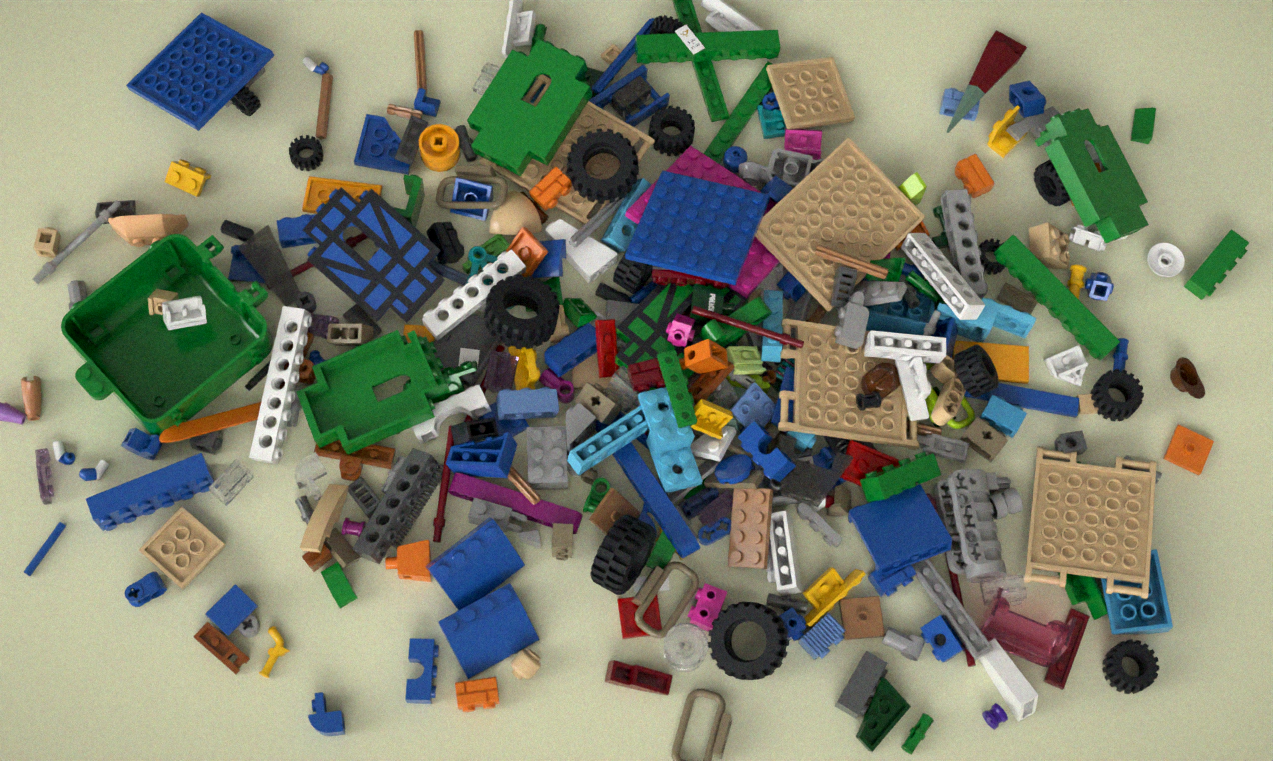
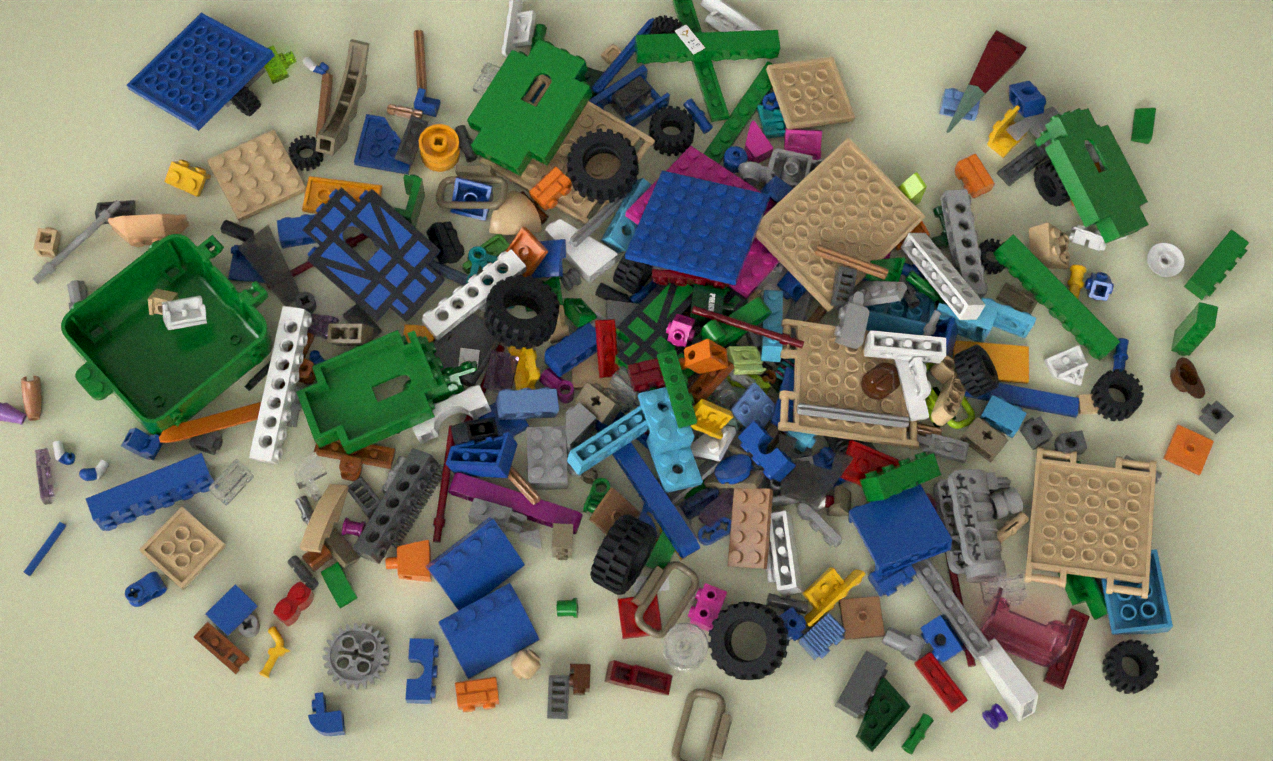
(256, 175): none -> tan plate
(278, 64): none -> clear neon green hinge
(290, 607): none -> red brick
(302, 572): none -> dark grey axle
(344, 110): none -> dark tan arch
(351, 673): none -> light grey gear
(558, 679): none -> dark grey slope
(567, 608): none -> green bush
(570, 279): none -> dark grey wheel
(580, 679): none -> reddish brown brick
(698, 115): none -> blue pin
(757, 145): none -> dark pink slope
(852, 415): none -> light grey axle
(868, 400): black bush -> none
(940, 682): none -> red tile
(1019, 520): none -> tan pin
(1022, 164): none -> dark grey tile
(1033, 439): none -> dark grey brick
(1194, 329): none -> green brick
(1220, 411): none -> dark grey brick

